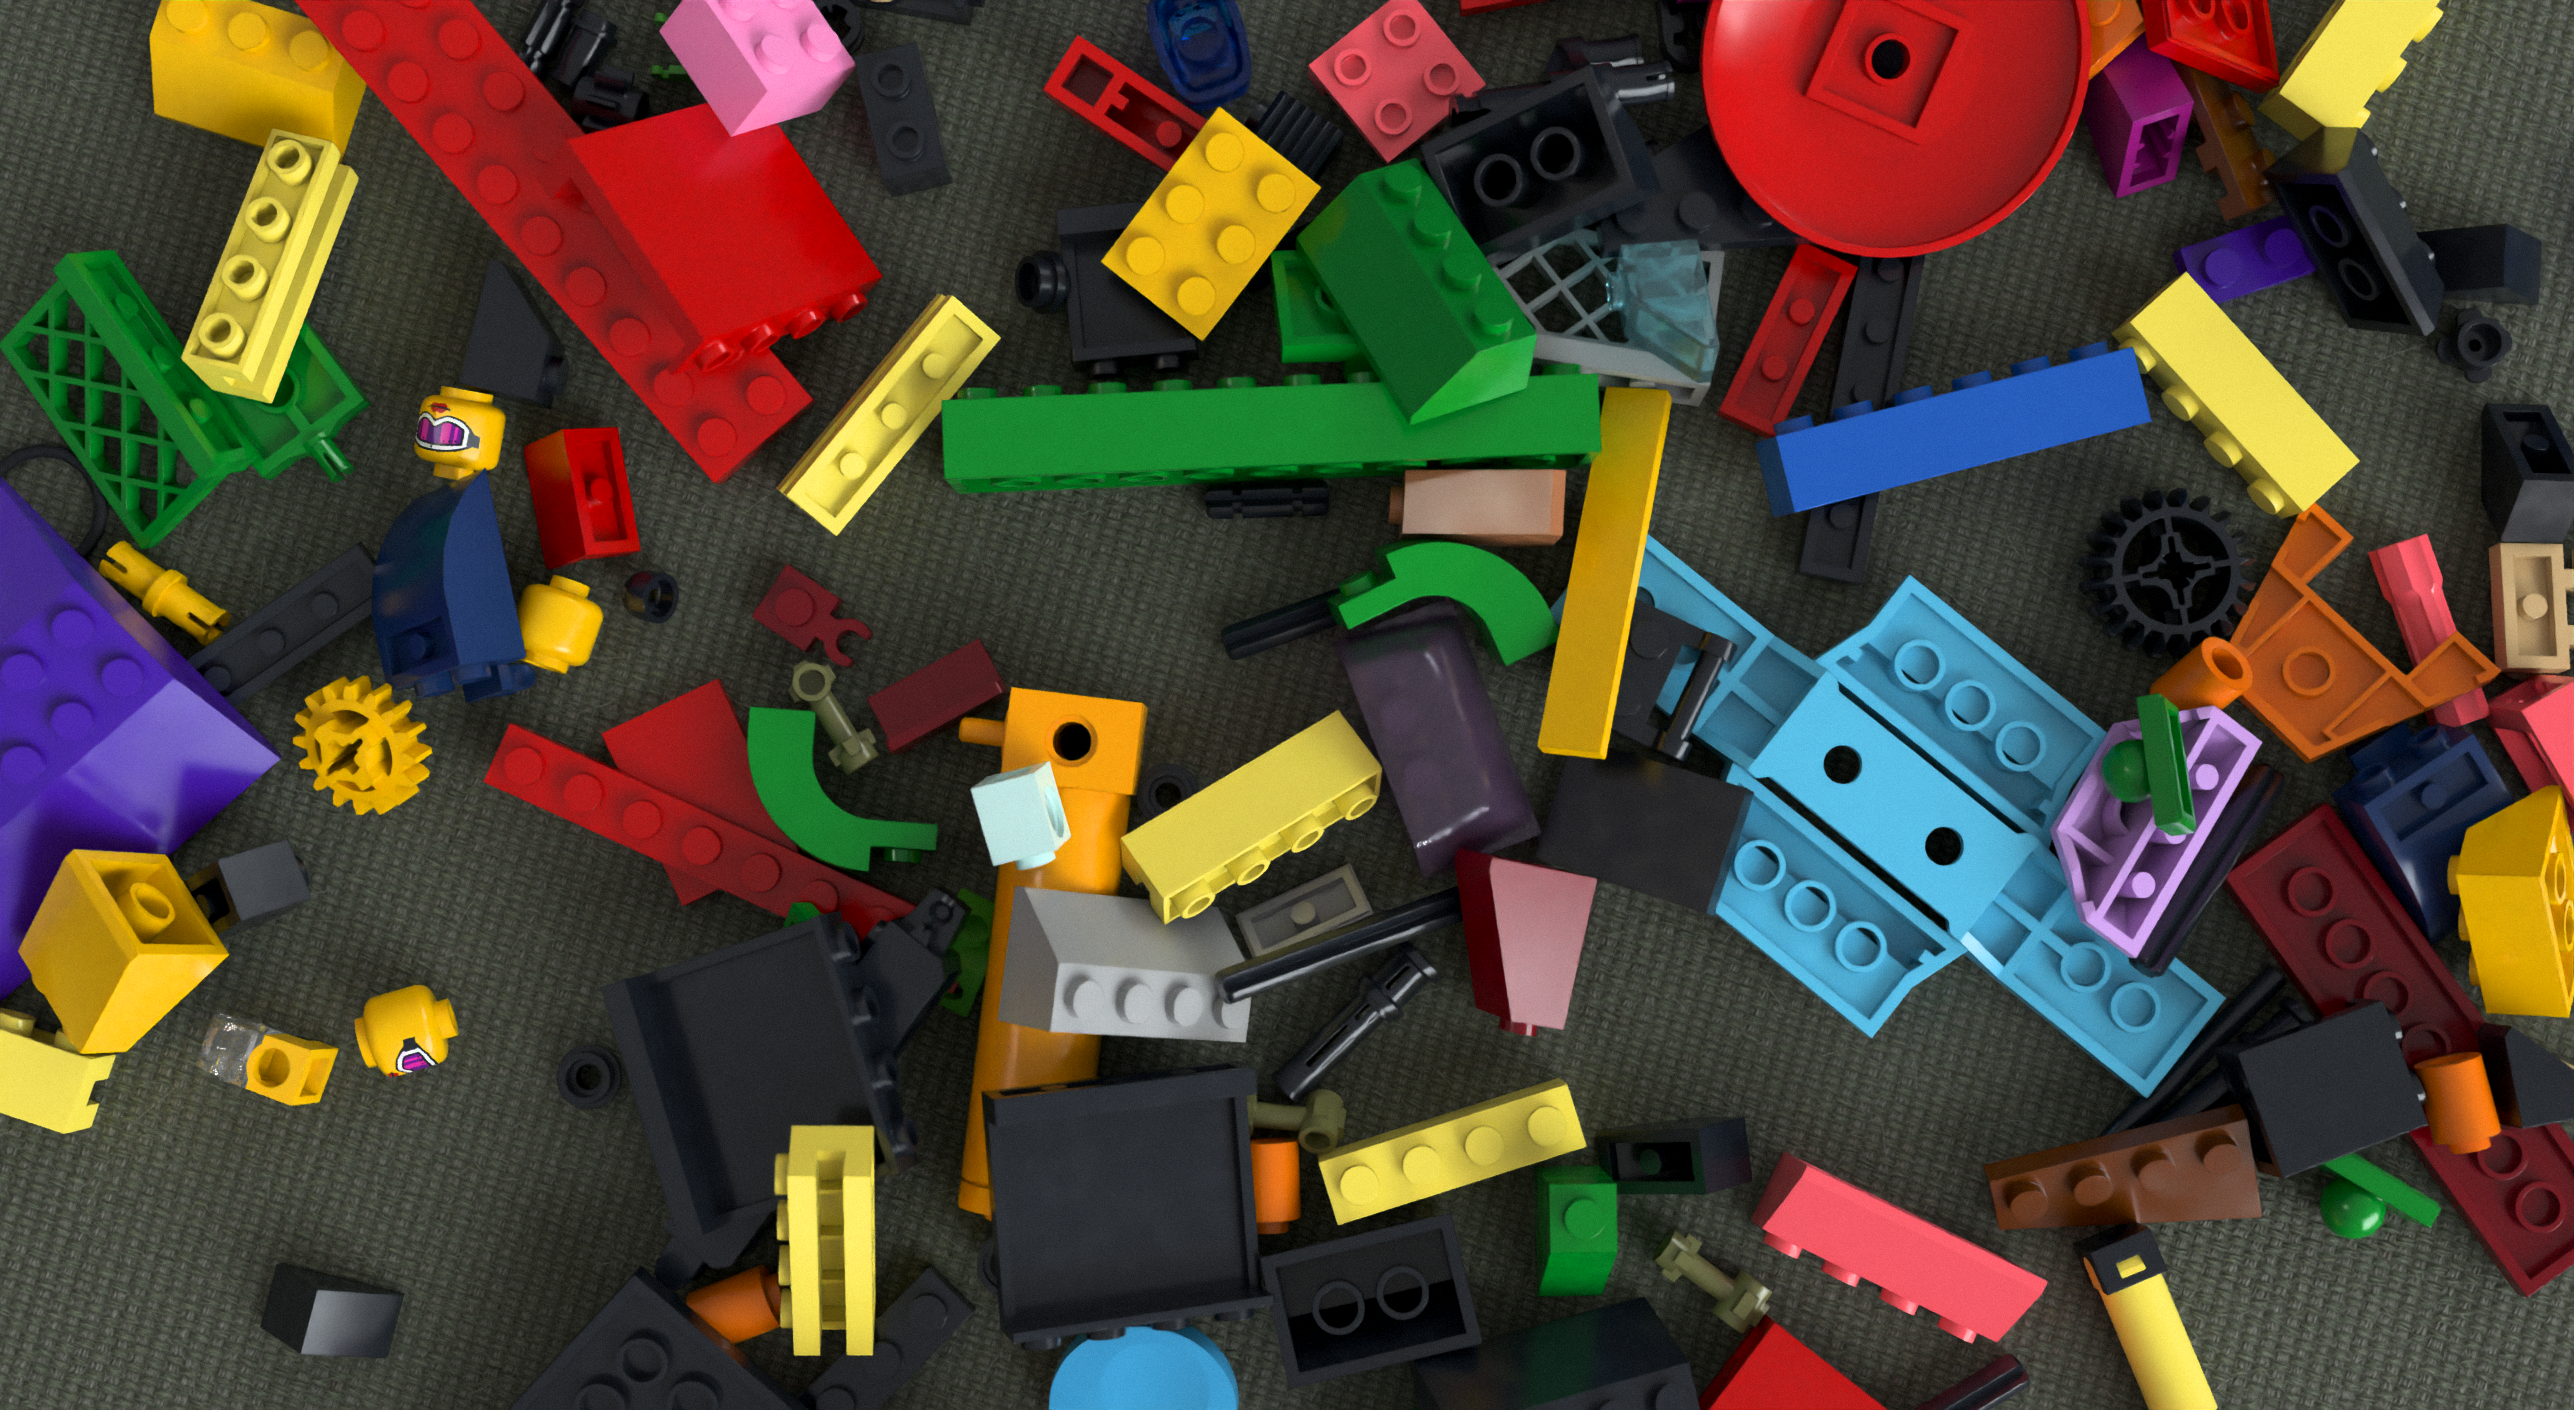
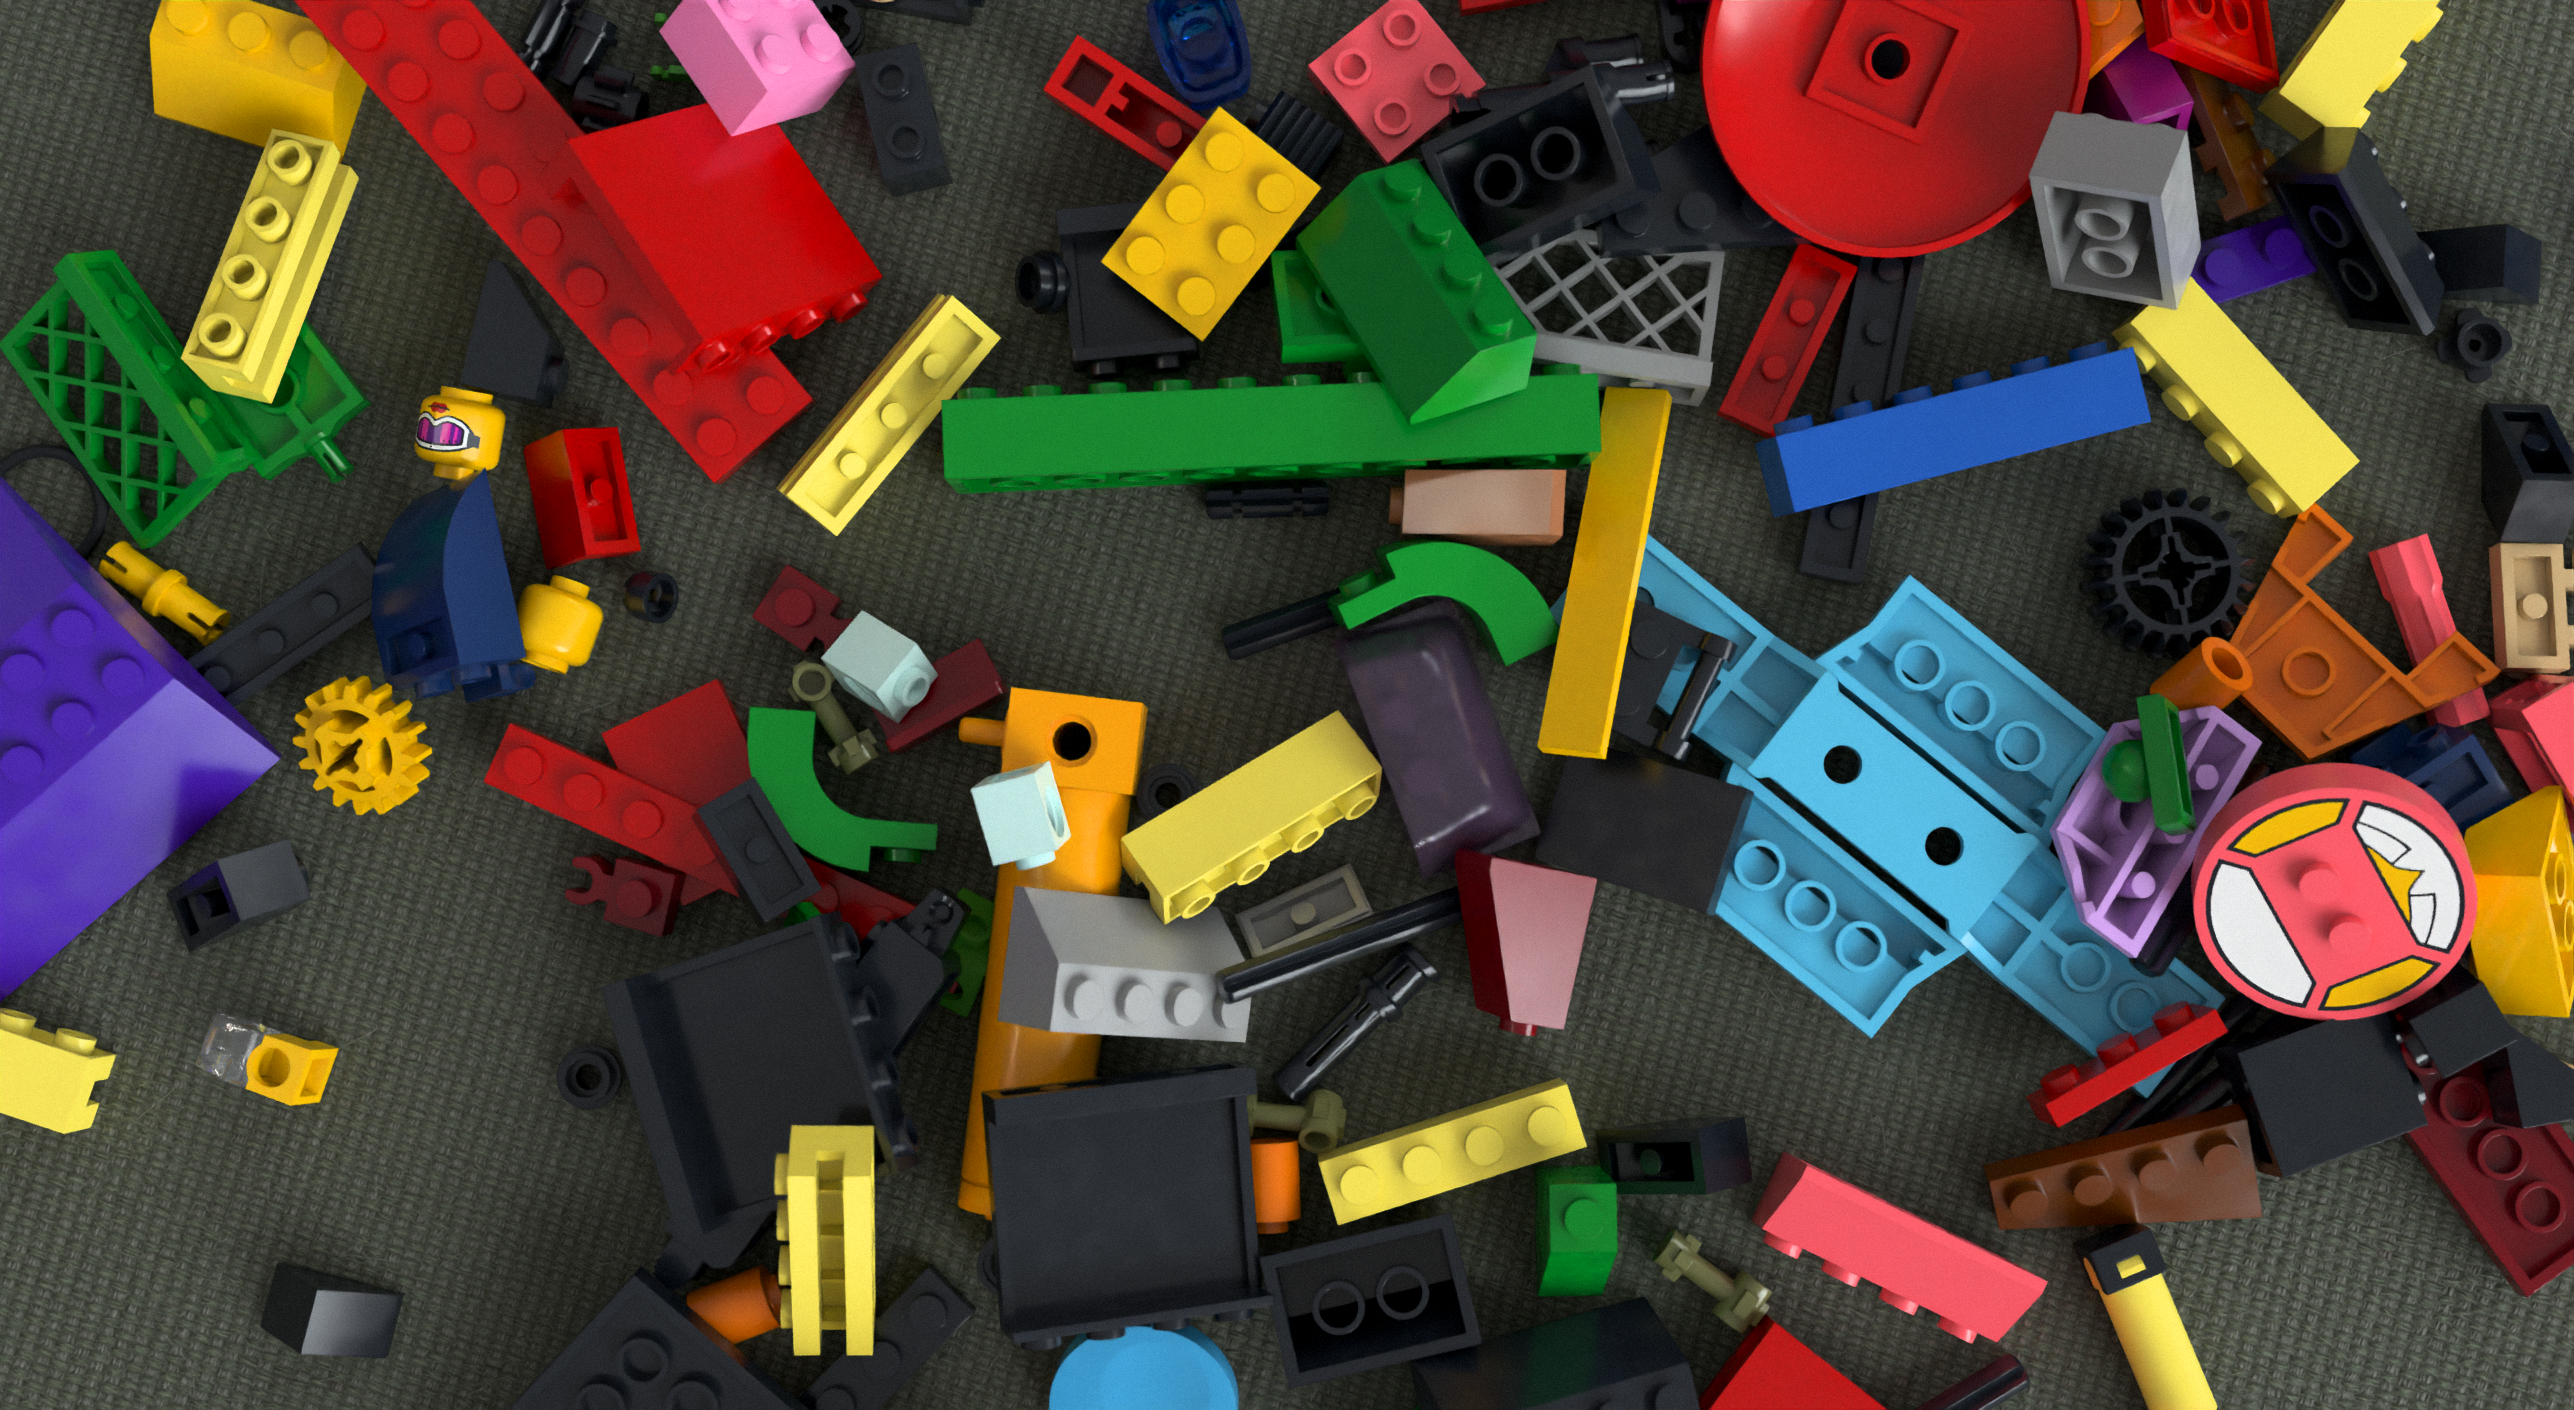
(117, 946): yellow slope -> none
(405, 1030): yellow head -> none
(636, 892): none -> dark red plate
(756, 851): none -> black panel
(880, 666): none -> light aqua brick
(1666, 304): clear light blue slope -> none
(2116, 208): none -> light grey brick
(2125, 1062): none -> red plate
(2333, 891): none -> piece
(2361, 1193): green tile -> none
(2454, 1024): none -> black slope
(2459, 1101): orange brick -> none

